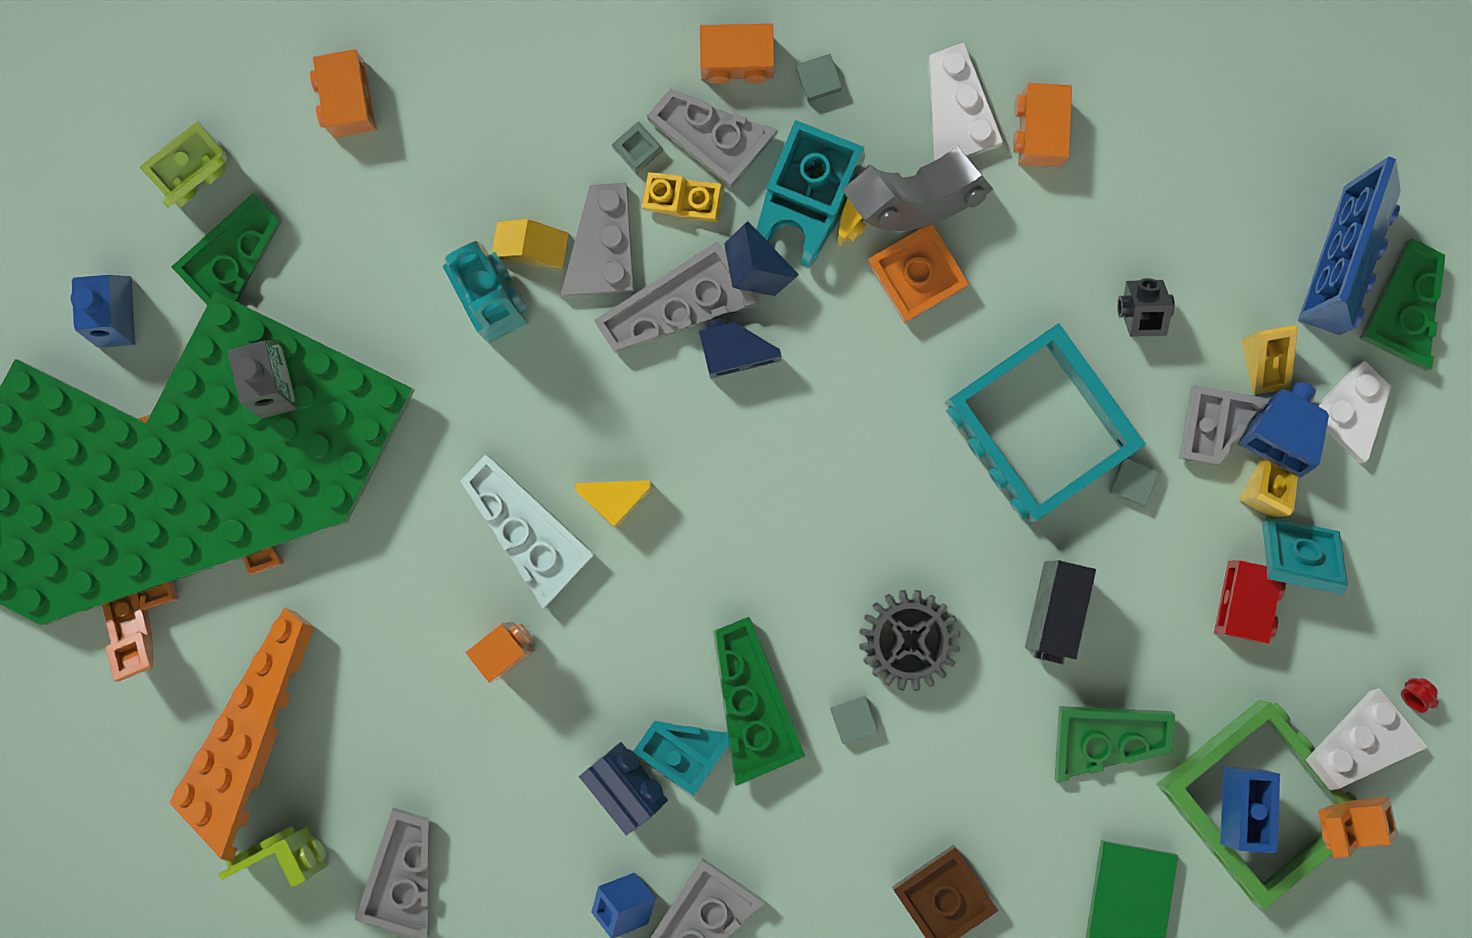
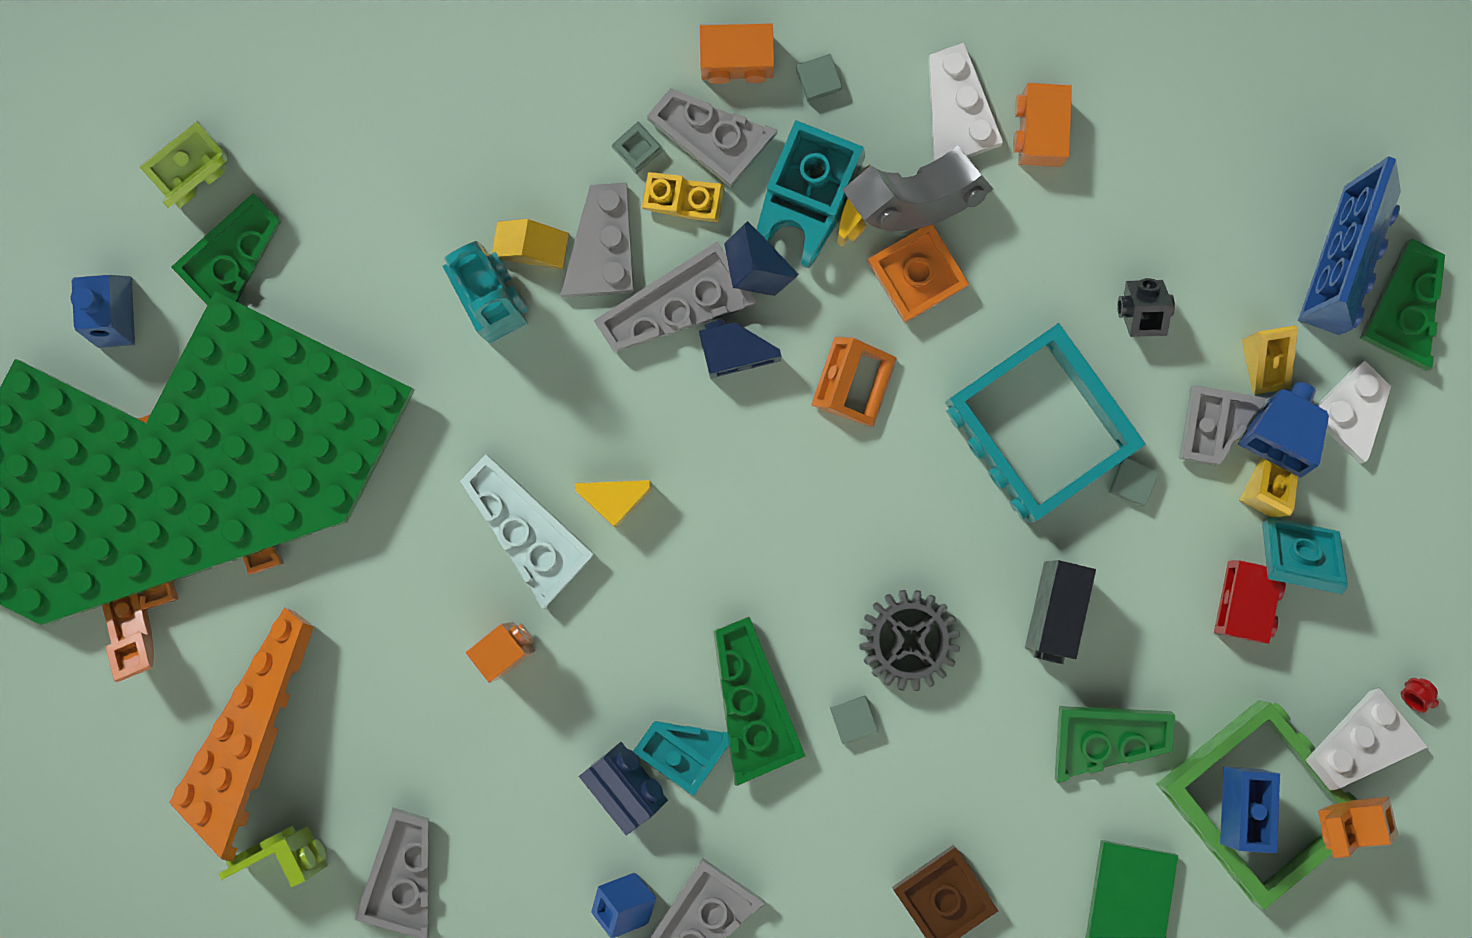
(262, 374): dark grey torso -> none
(343, 93): orange brick -> none
(839, 374): none -> orange tile

